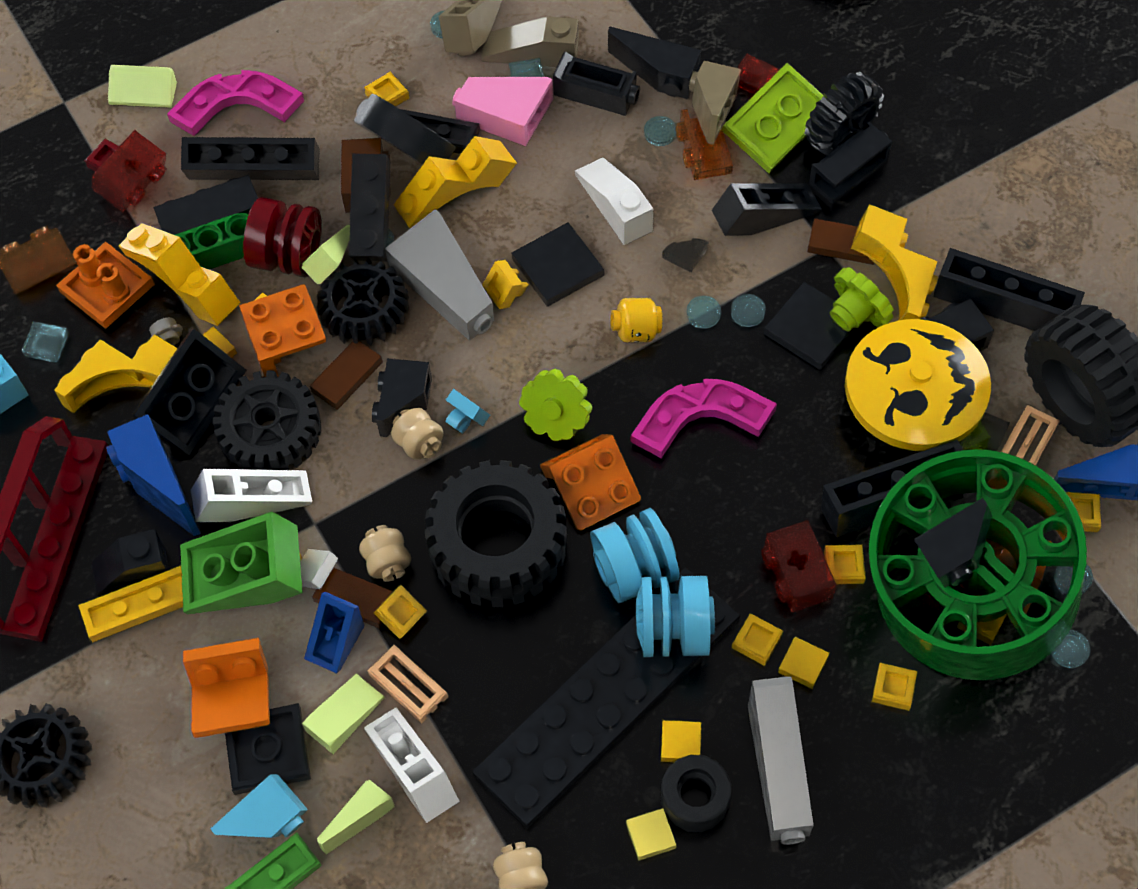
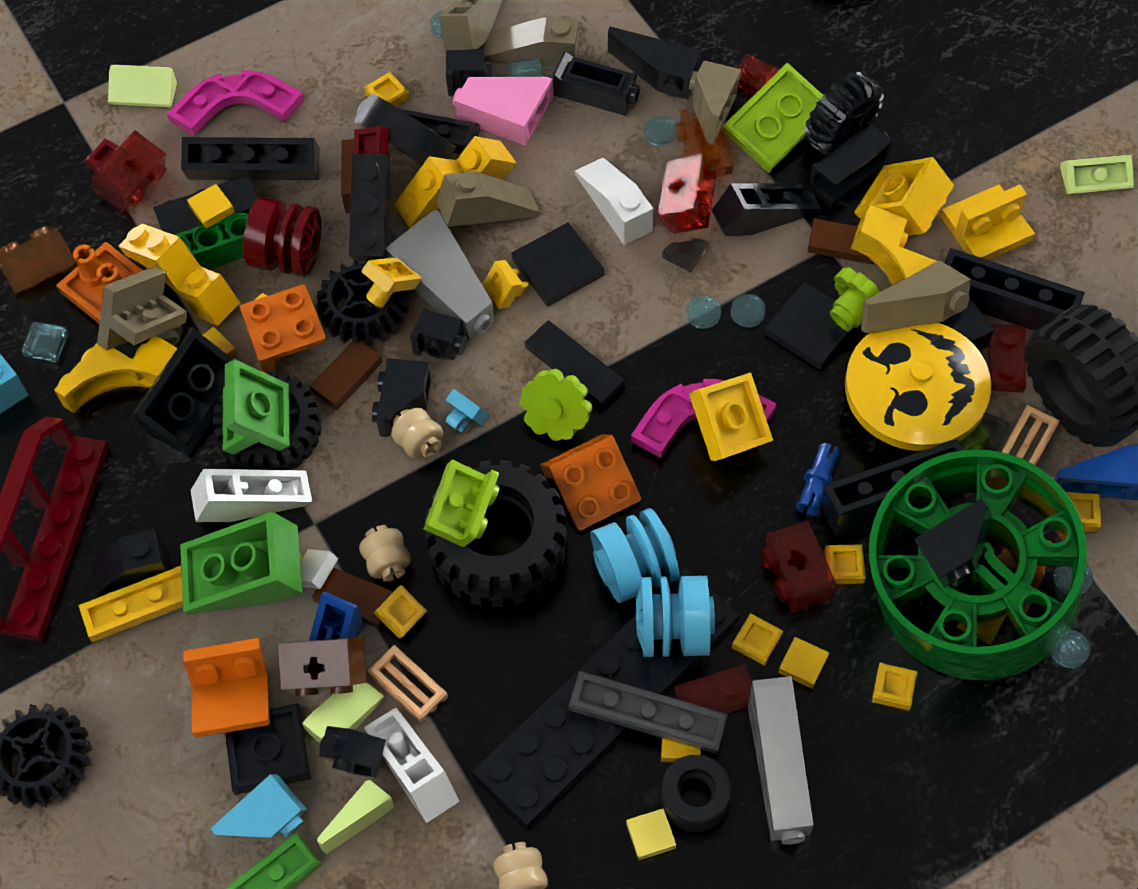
(137, 309): none -> dark tan bracket
(144, 462): blue slope -> none
(211, 206): none -> yellow tile
(254, 409): none -> bright green bracket
(302, 662): none -> brick
(327, 256): yellowish green slope -> none
(352, 751): none -> black brick
(371, 140): none -> dark red tile
(388, 277): none -> yellow tile
(438, 335): none -> black brick
(462, 503): none -> lime bracket
(465, 64): none -> black brick
(482, 199): none -> dark tan slope
(569, 357): none -> black tile
(636, 320): yellow head -> none
(648, 712): none -> dark grey tile
(687, 194): none -> clear red brick
(719, 691): none -> clear red plate
(730, 417): none -> yellow bracket
(816, 477): none -> blue pin
(911, 191): none -> yellow slope
(918, 300): none -> dark tan slope
(989, 222): none -> yellow bracket
(1006, 358): none -> clear red plate
(1098, 174): none -> yellowish green slope

